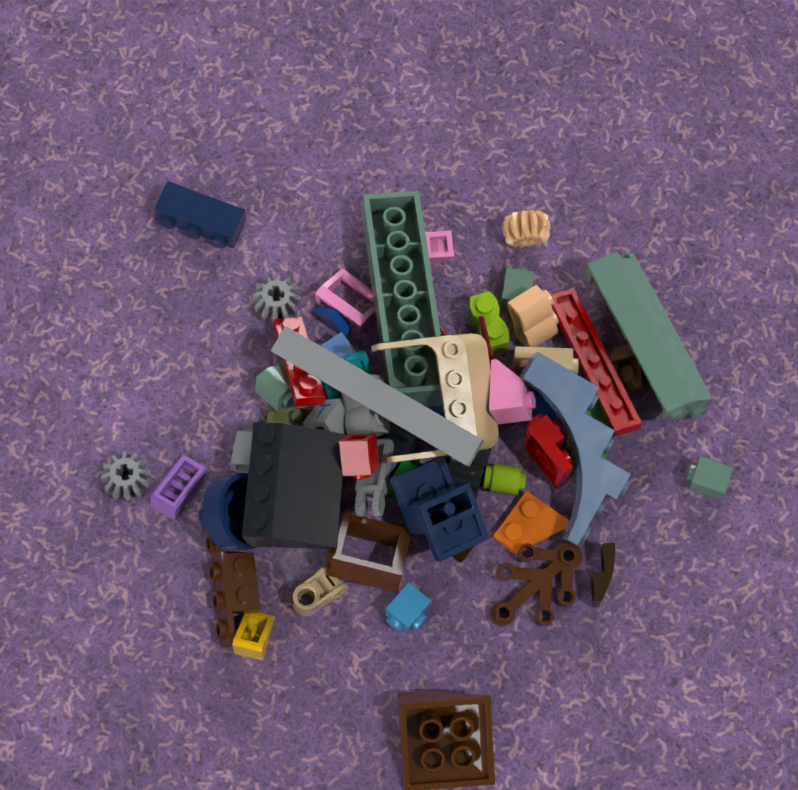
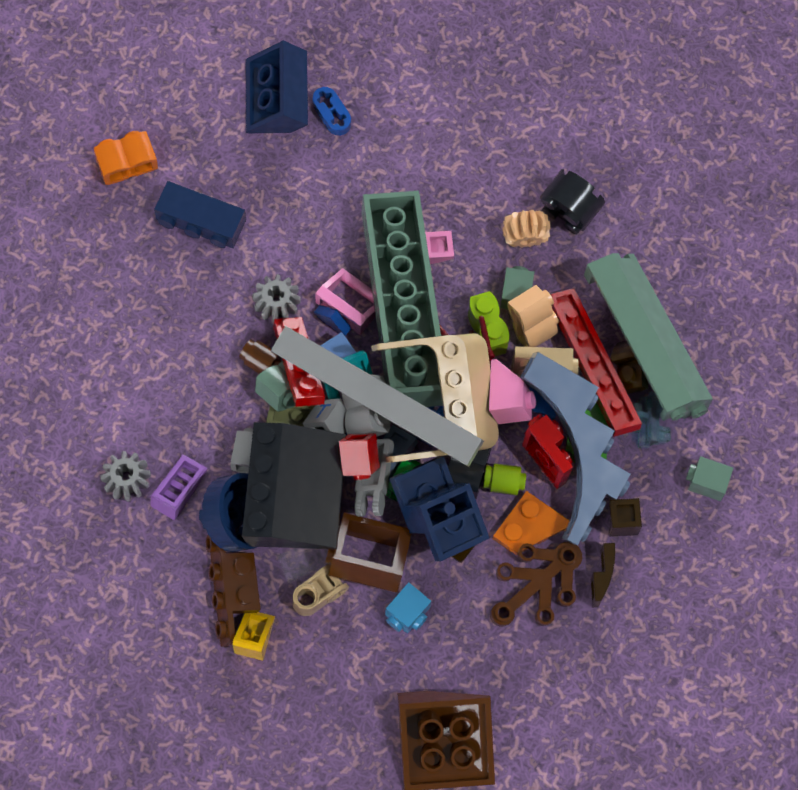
(125, 157): none -> orange brick
(258, 356): none -> reddish brown brick
(277, 90): none -> dark blue slope
(326, 113): none -> blue beam
(571, 200): none -> black brick
(625, 517): none -> dark brown panel
(649, 412): none -> clear light blue hips

